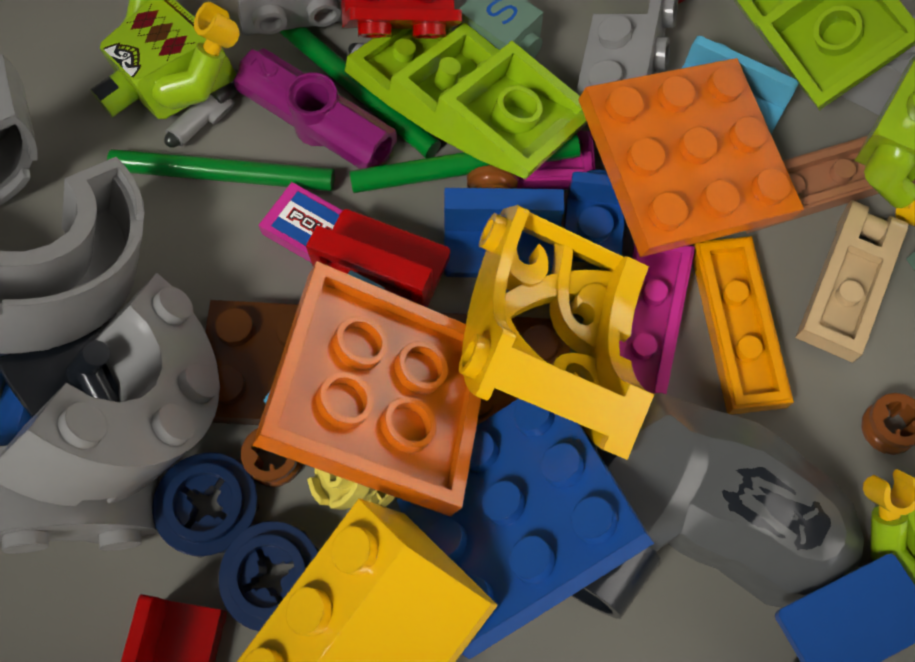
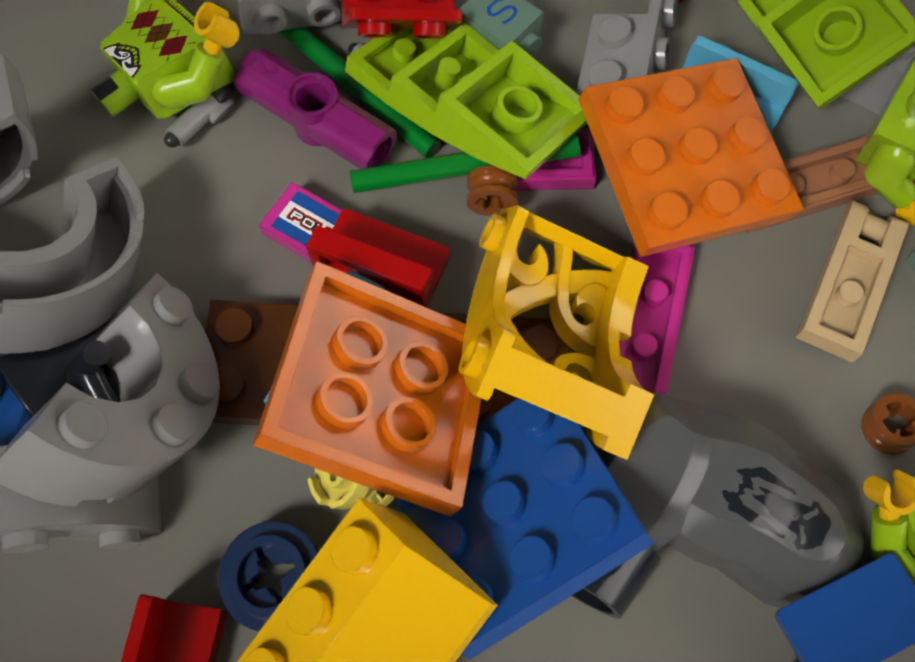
(176, 513): dark blue gear -> none
(225, 170): green bar -> none
(253, 465): dark orange bush -> none
(469, 211): blue panel -> none
(594, 211): blue bracket -> none
(741, 326): light orange tile -> none

